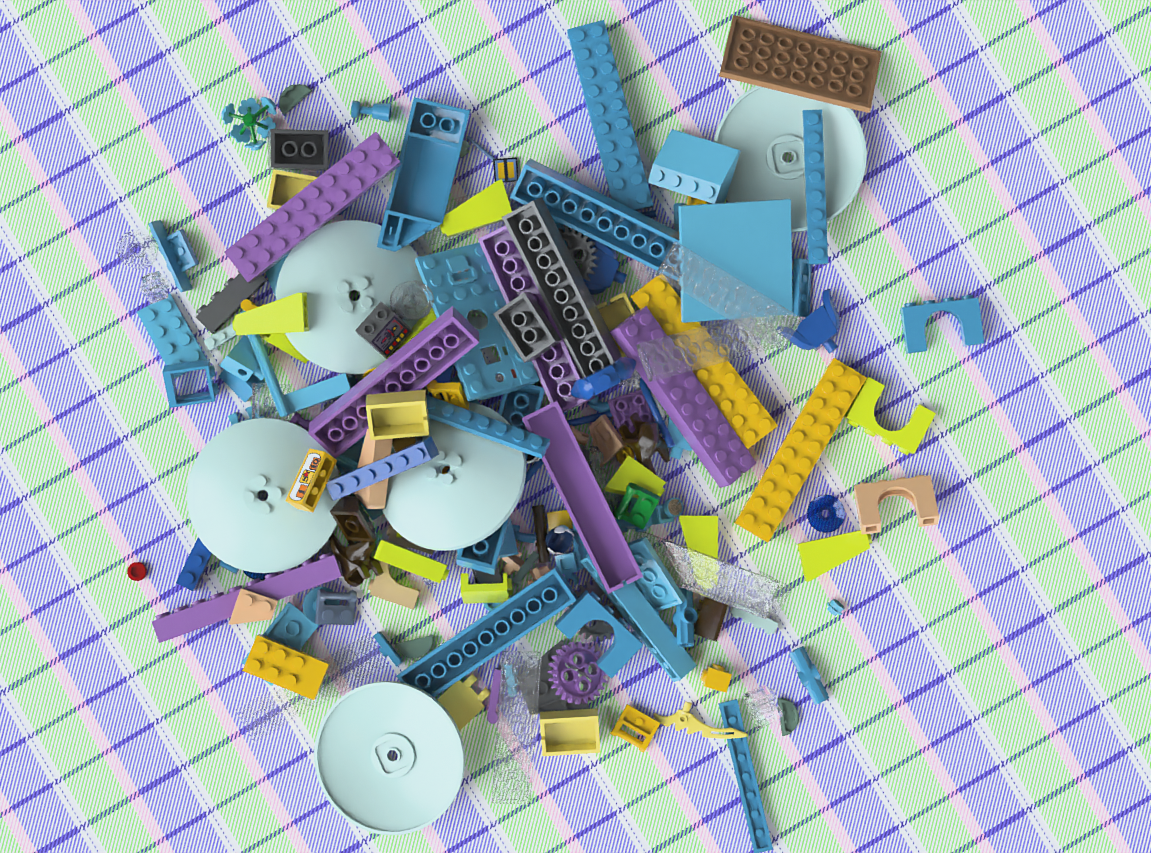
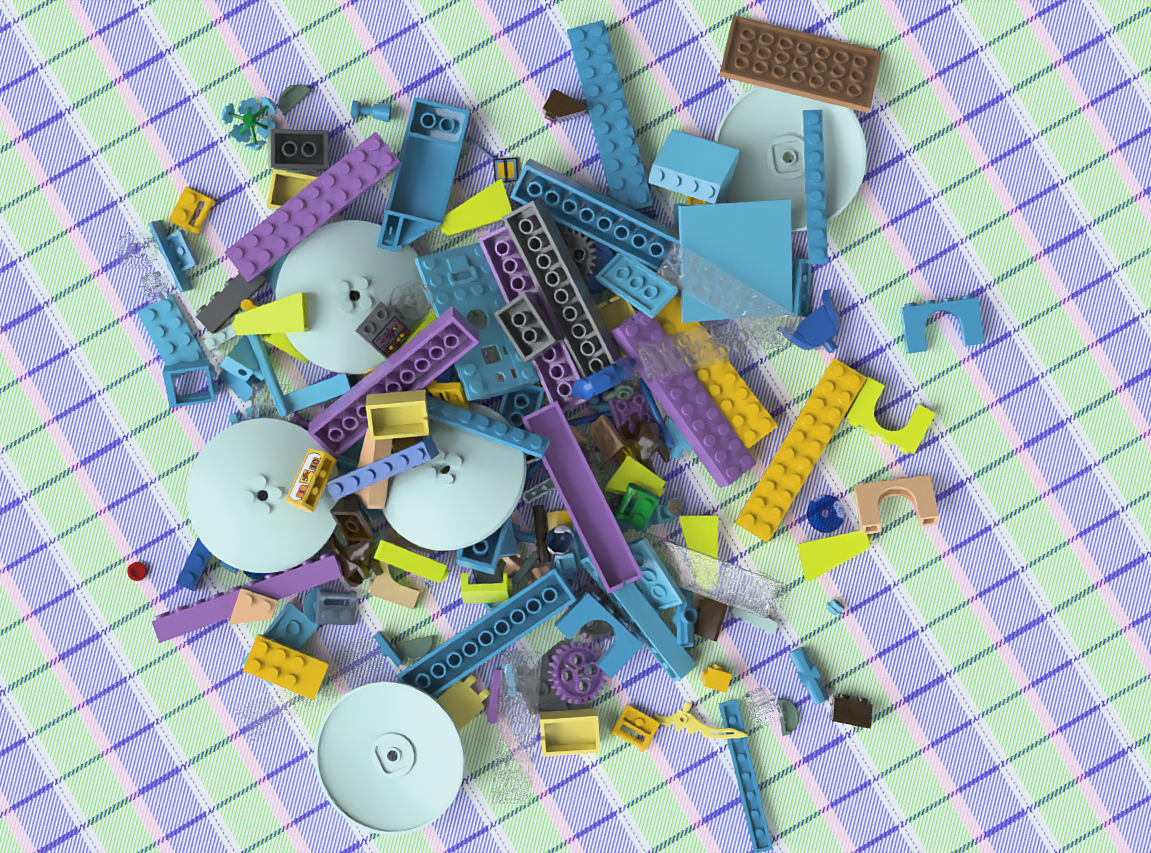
(187, 207): none -> yellow plate
(538, 491): none -> light aqua piece
(562, 107): none -> dark brown slope
(622, 391): none -> sand green plate
(636, 284): none -> medium azure plate
(851, 711): none -> dark brown slope

